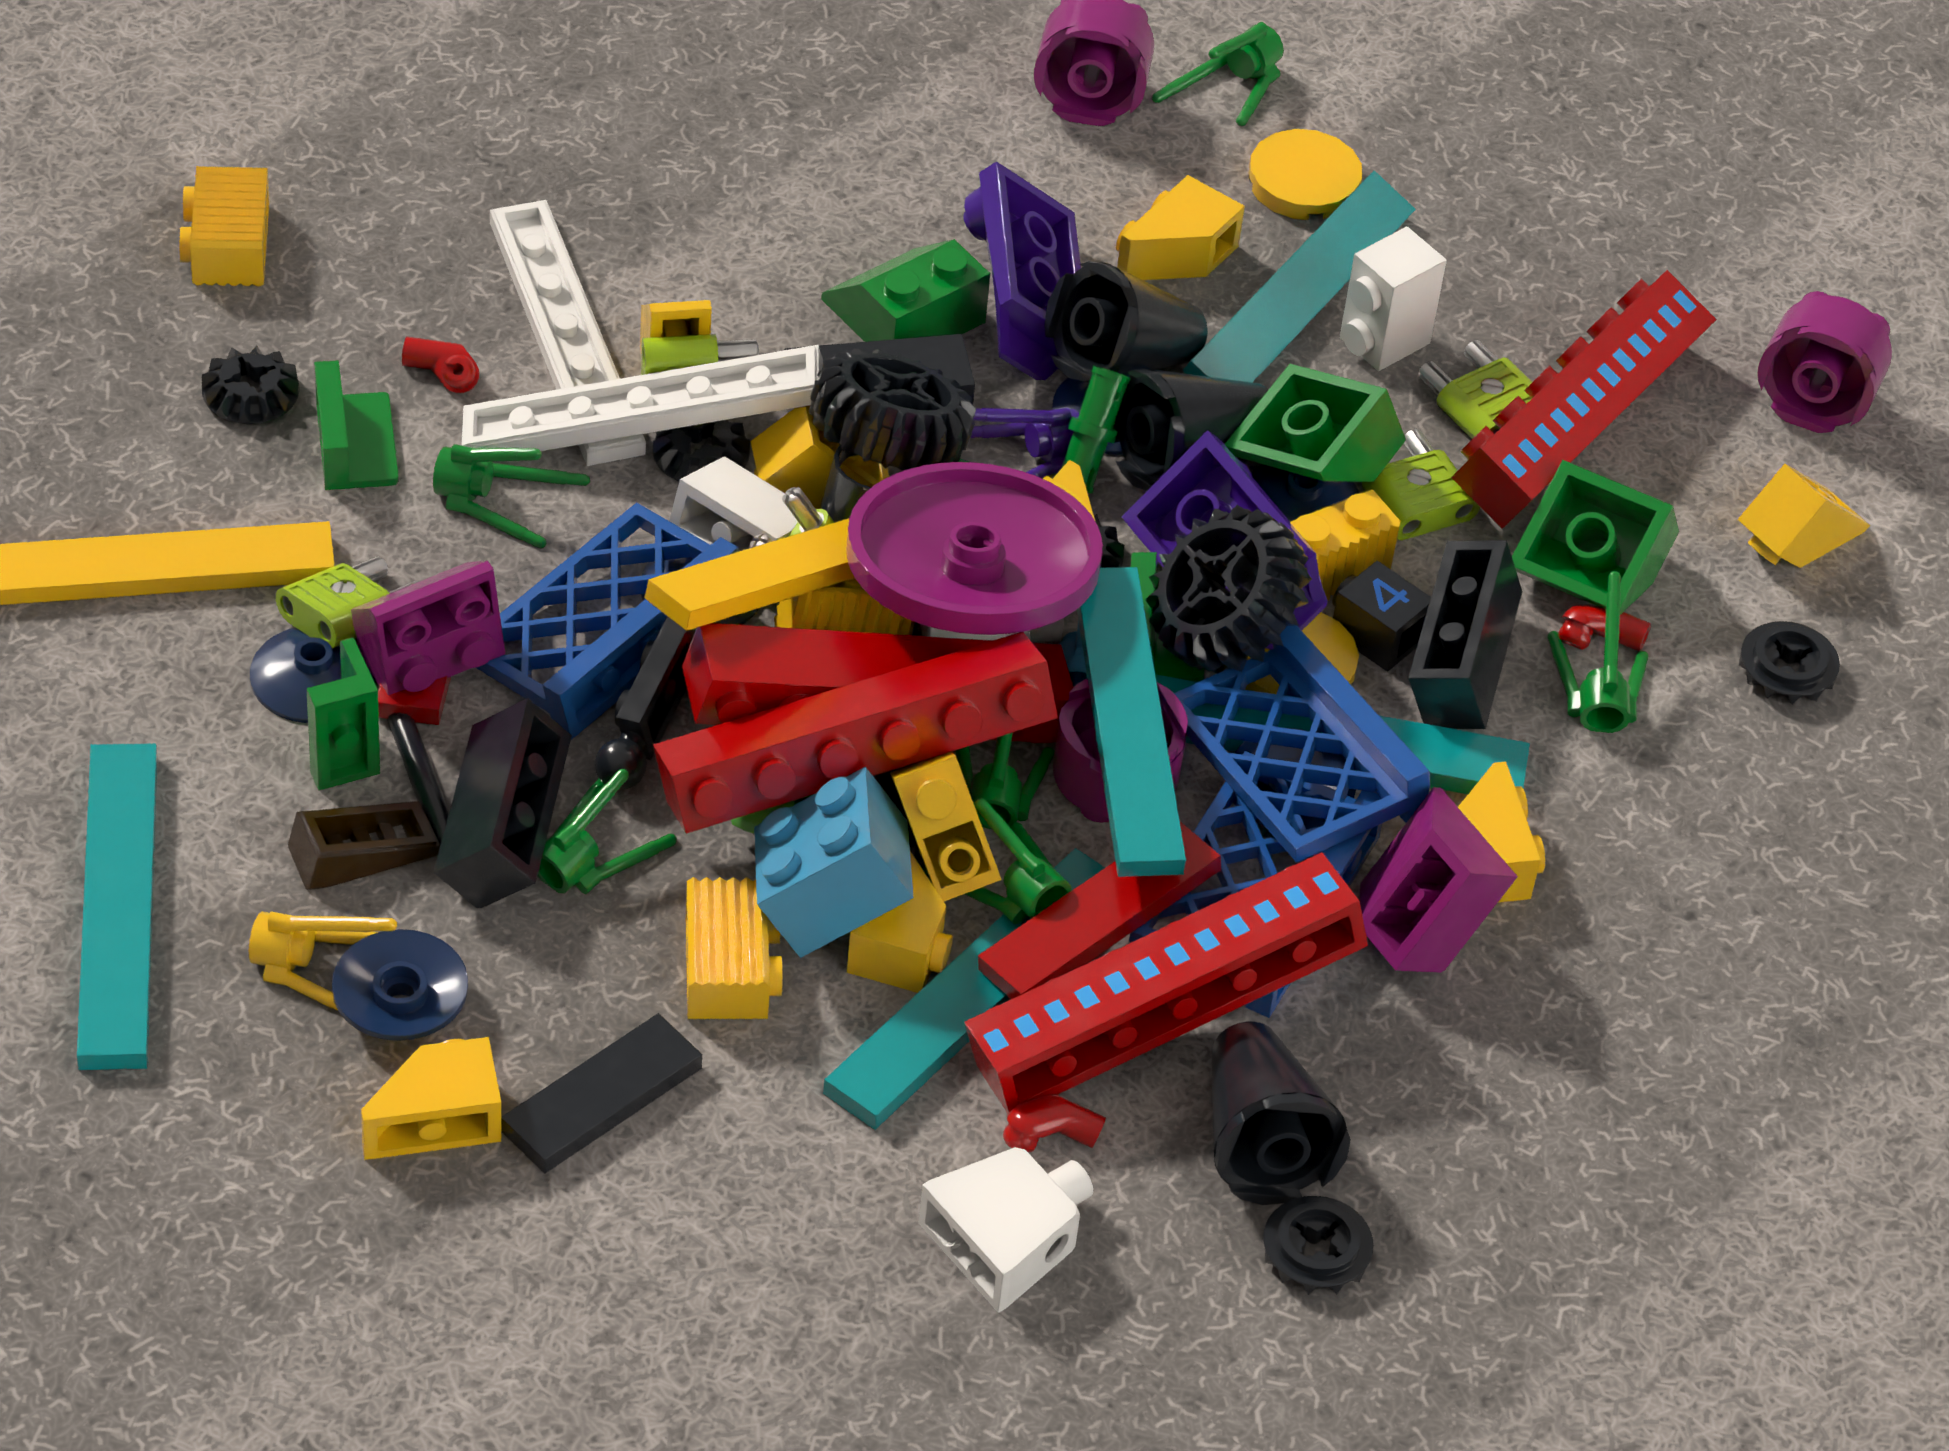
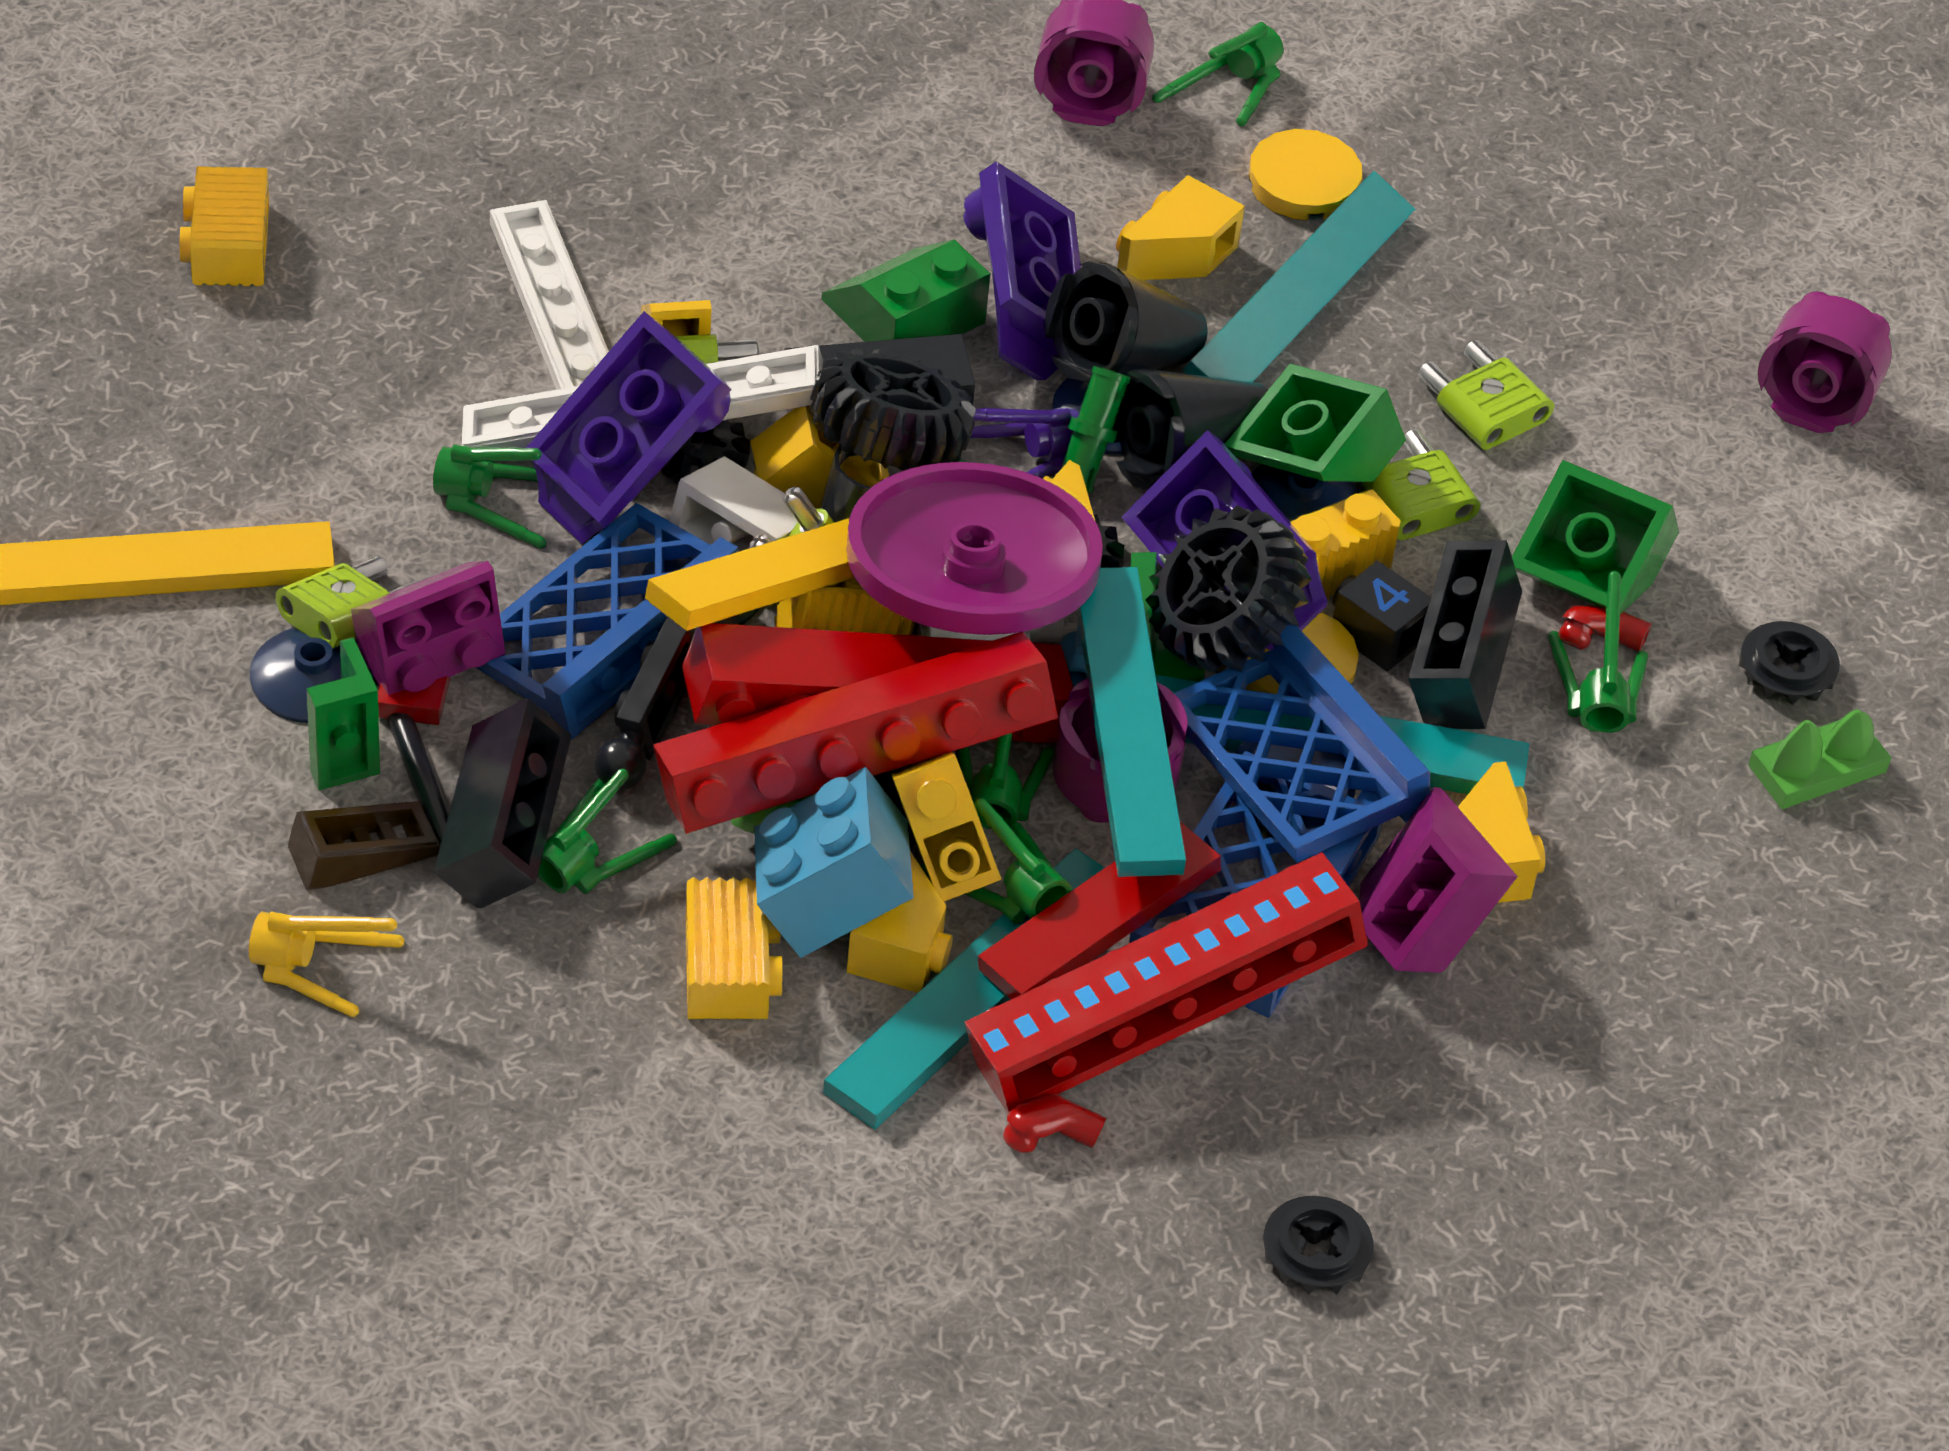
(117, 908): teal tile -> none
(239, 401): black gear -> none
(353, 433): green panel -> none
(395, 965): dark blue dish -> none
(435, 1102): yellow slope -> none
(447, 360): red arm -> none
(601, 1093): black tile -> none
(624, 426): none -> dark purple slope
(1005, 1220): white torso -> none
(1270, 1118): black cone -> none
(1392, 298): white brick -> none
(1581, 399): red brick -> none
(1799, 519): yellow slope -> none
(1820, 759): none -> bright green tile

